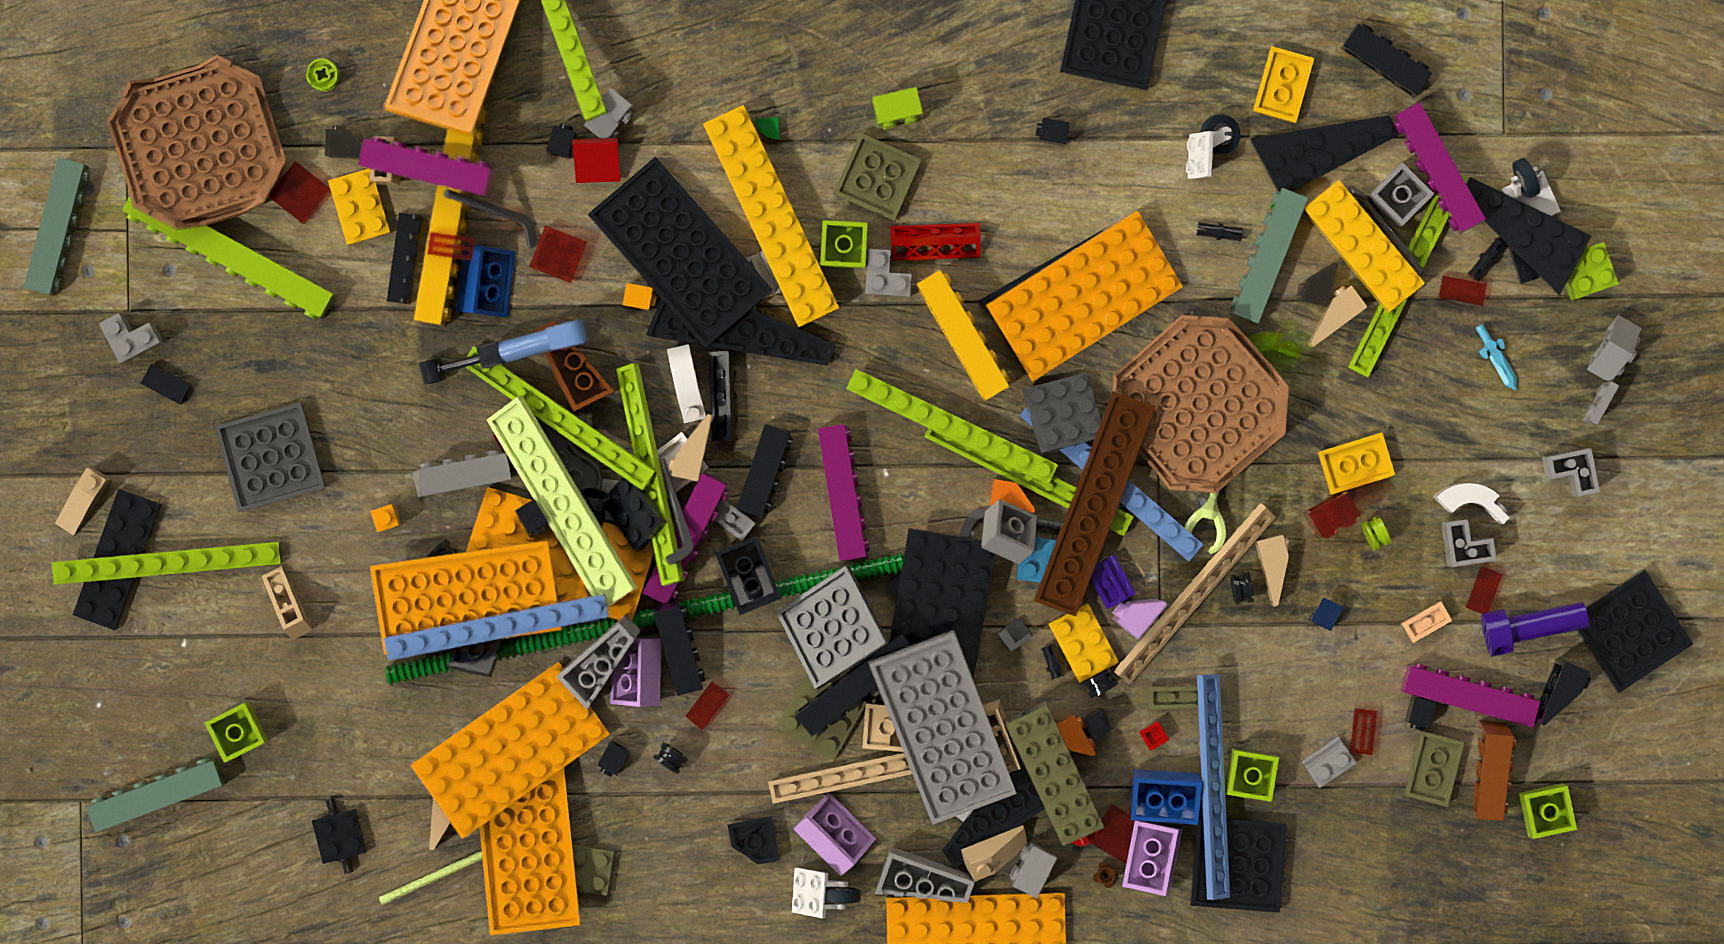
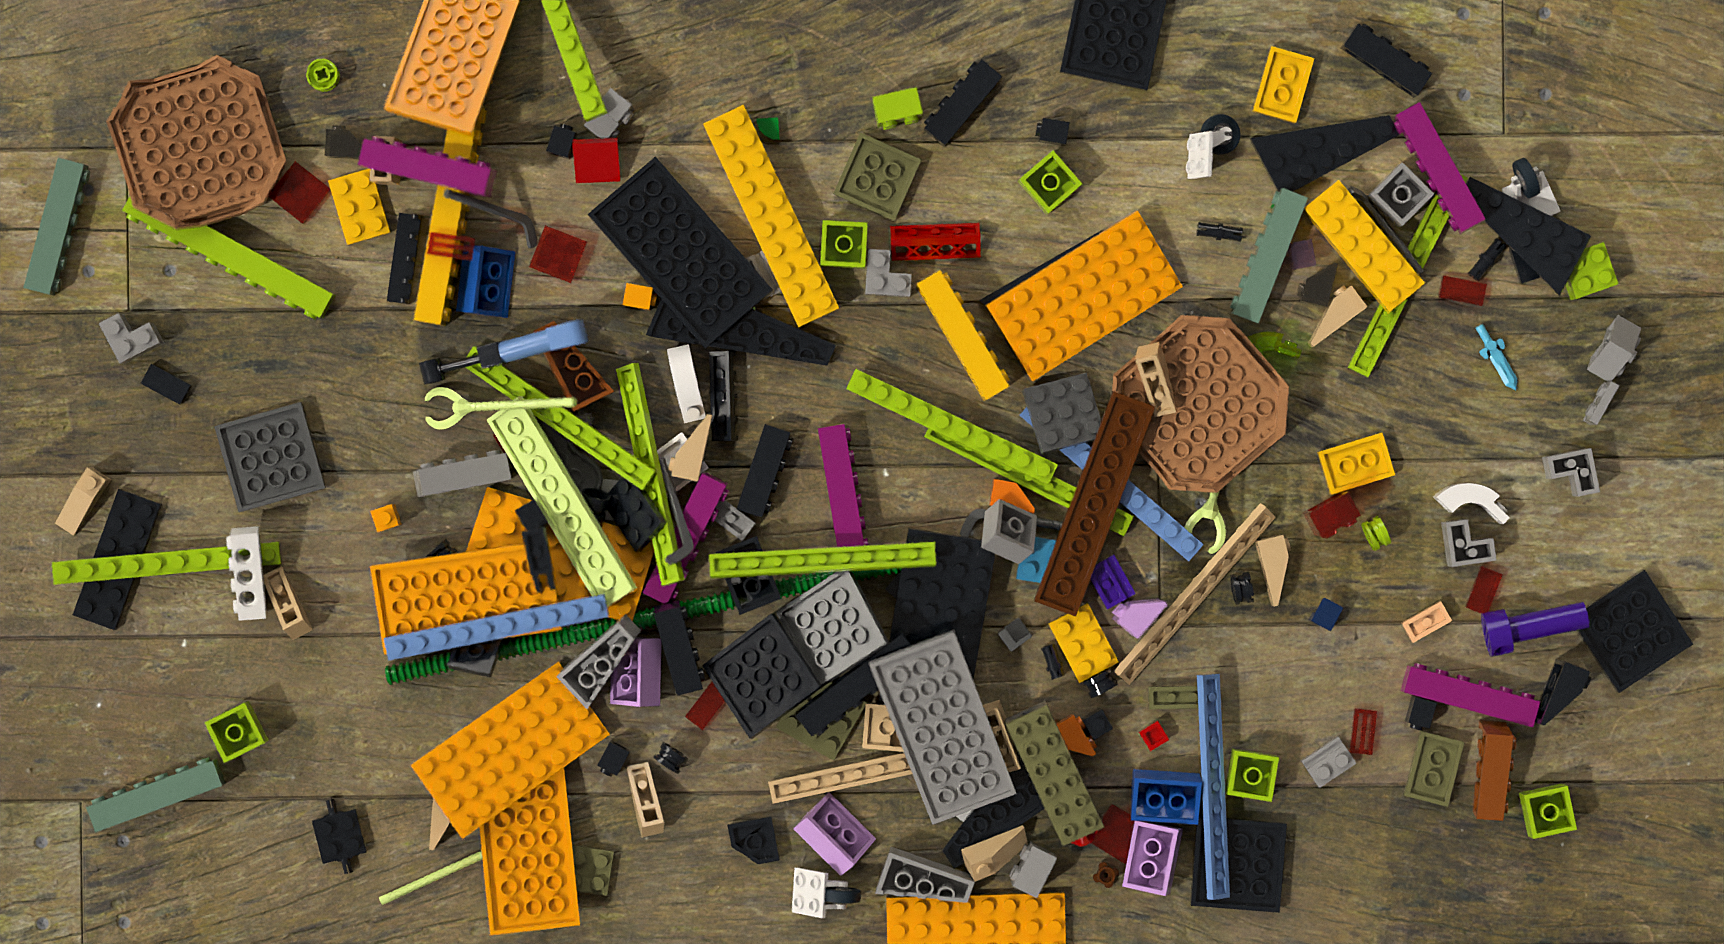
(248, 539): none -> white brick
(462, 407): none -> yellowish green piece
(539, 557): none -> black hinge
(645, 800): none -> tan slope
(762, 676): none -> black plate
(822, 560): none -> lime plate
(962, 103): none -> black brick
(1049, 182): none -> lime brick
(1156, 378): none -> tan slope
(1301, 254): none -> panel

